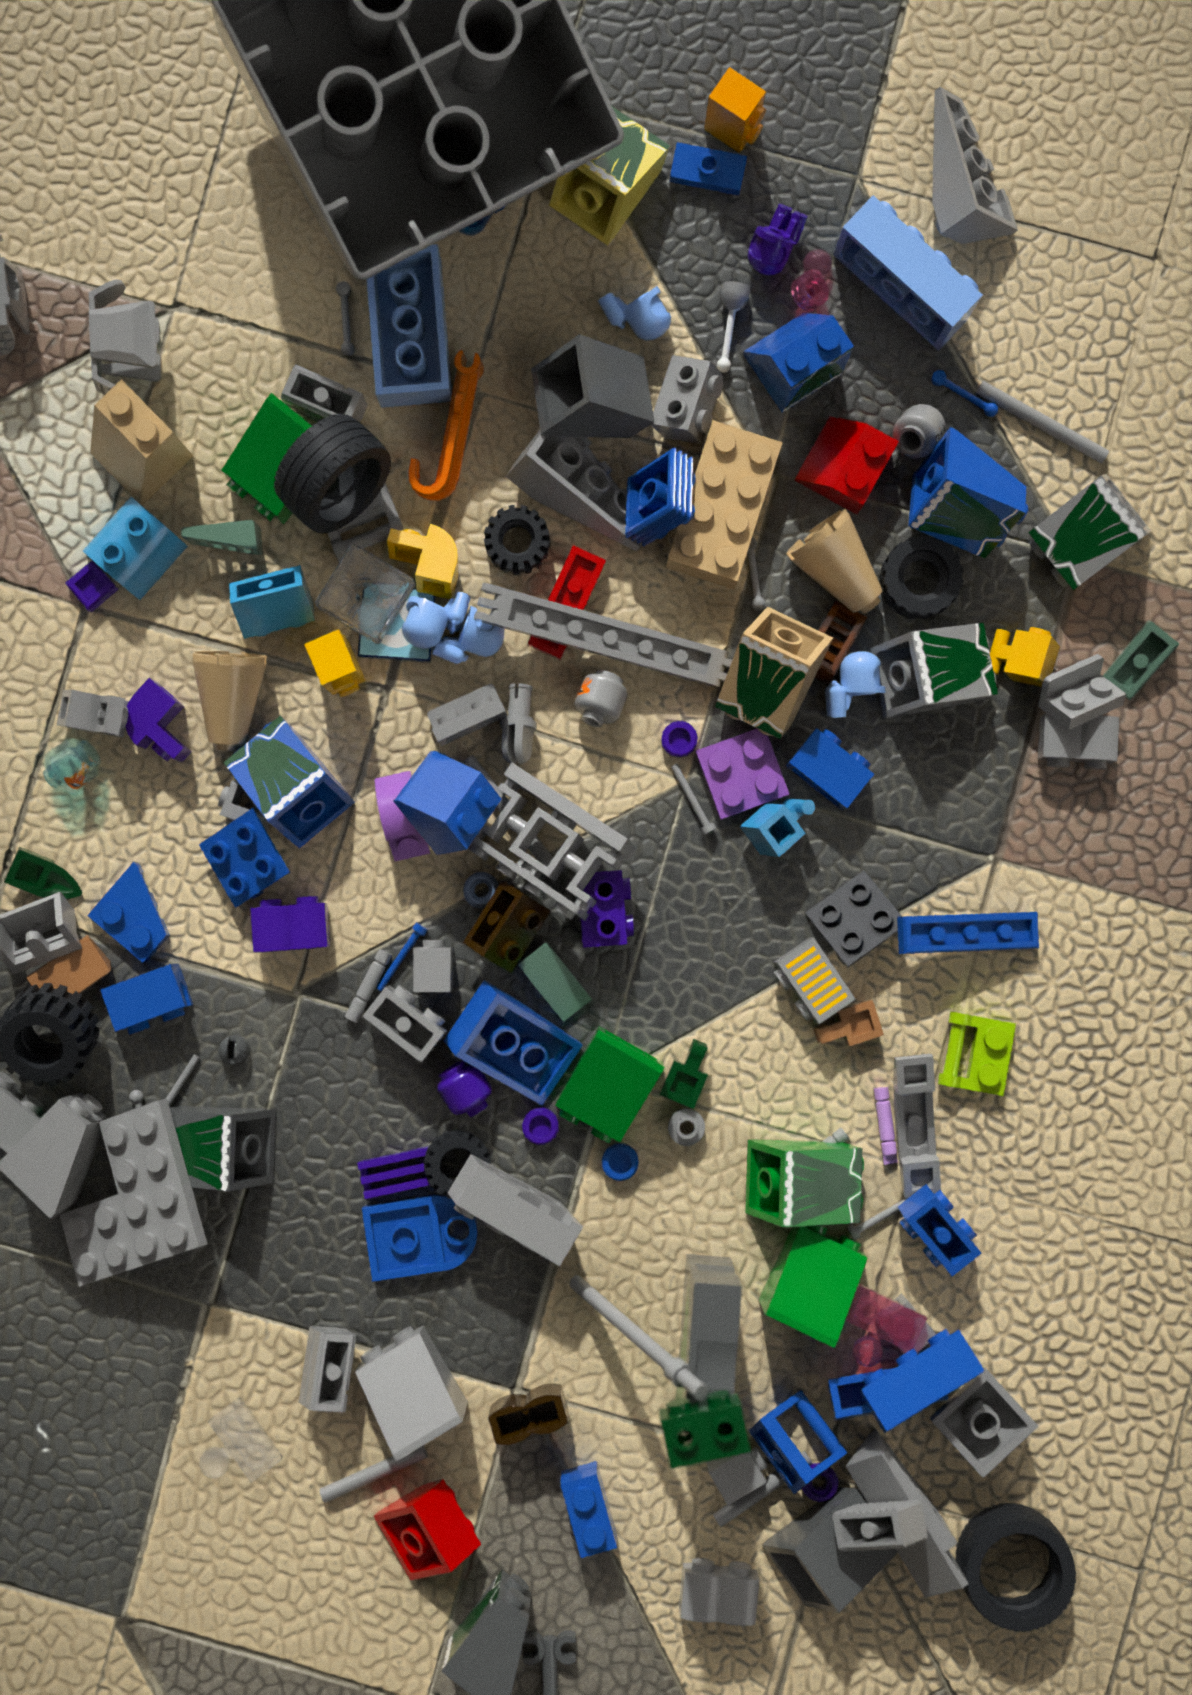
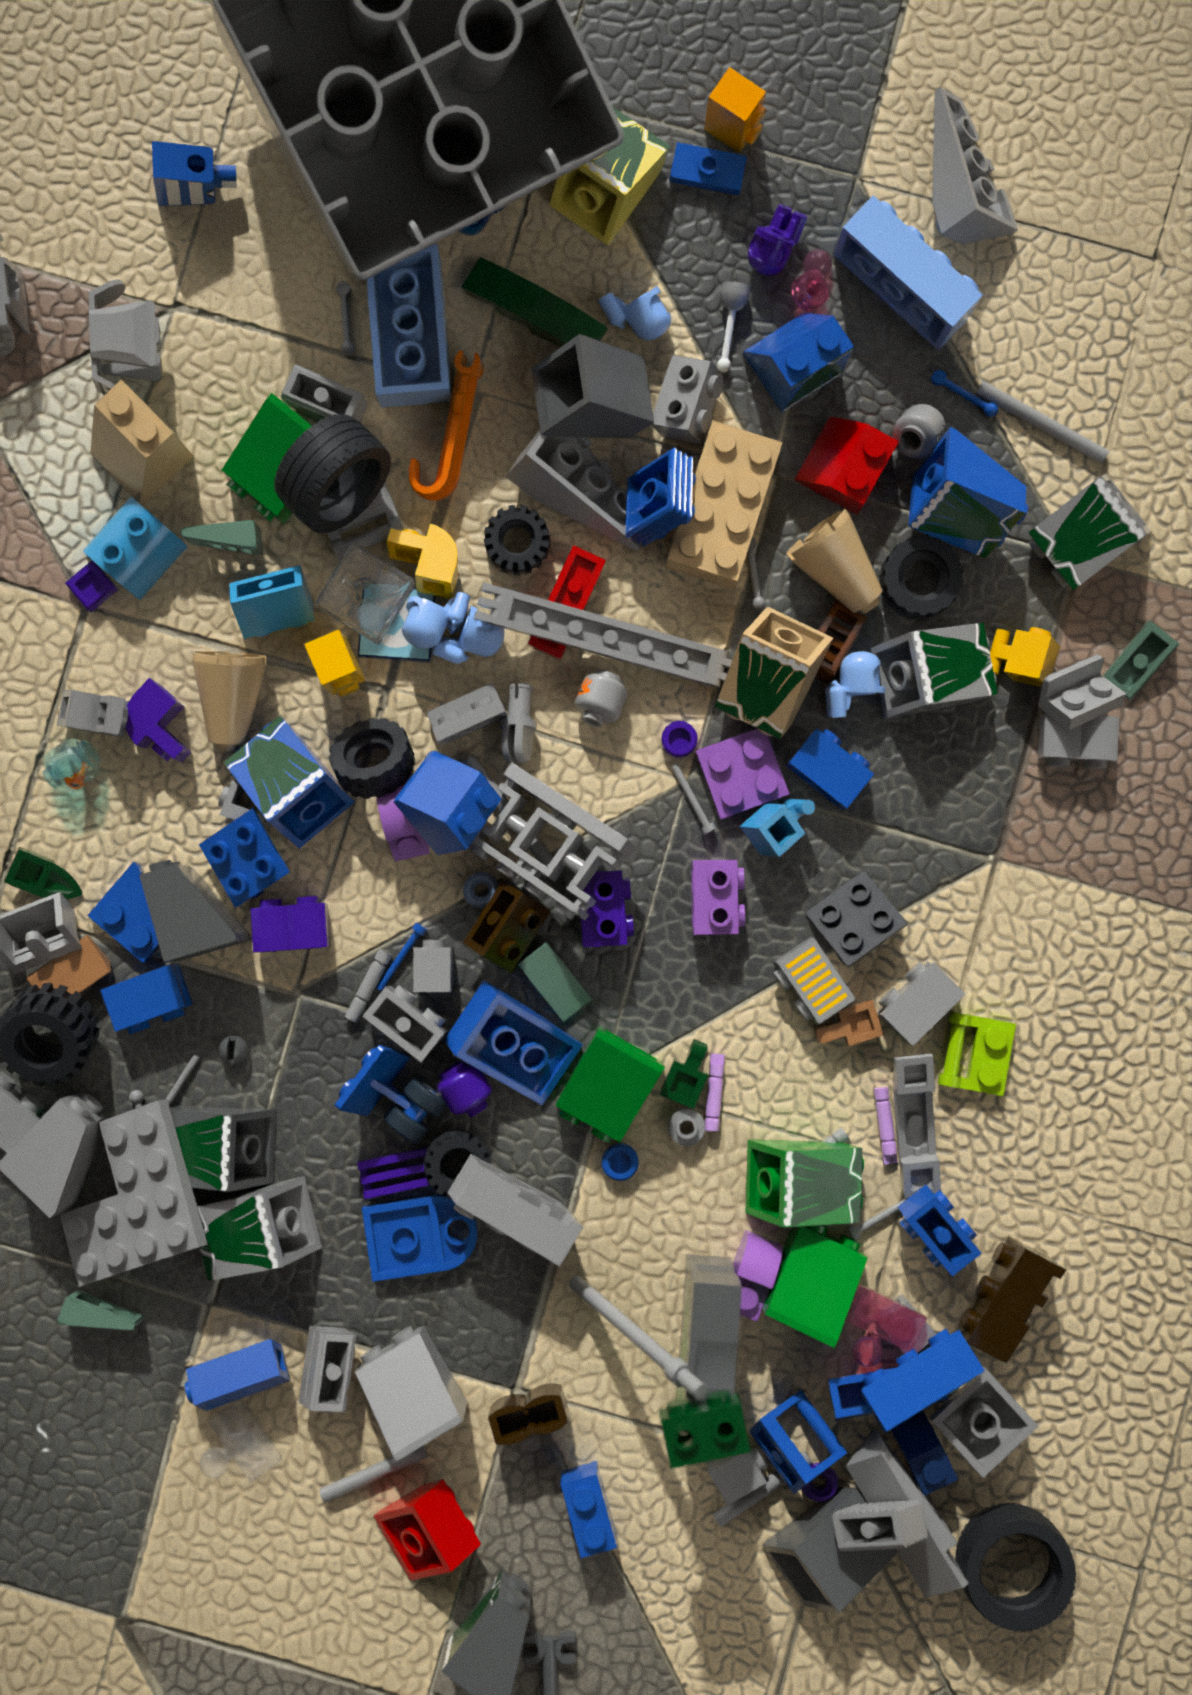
(91, 1311): none -> sand green slope
(188, 174): none -> blue torso
(188, 913): none -> dark grey slope
(236, 1375): none -> blue brick
(258, 1229): none -> light grey slope
(375, 1079): none -> blue plate
(380, 778): none -> black tyre
(530, 304): none -> dark green slope
(540, 1125): dark purple tile -> none
(714, 1092): none -> lavender wheel
(716, 897): none -> medium lavender brick
(719, 1592): light grey brick -> none
(757, 1269): none -> medium lavender brick
(919, 1002): none -> light grey brick
(924, 1453): none -> dark blue slope
(967, 932): blue tile -> none
(1008, 1298): none -> dark brown wedge

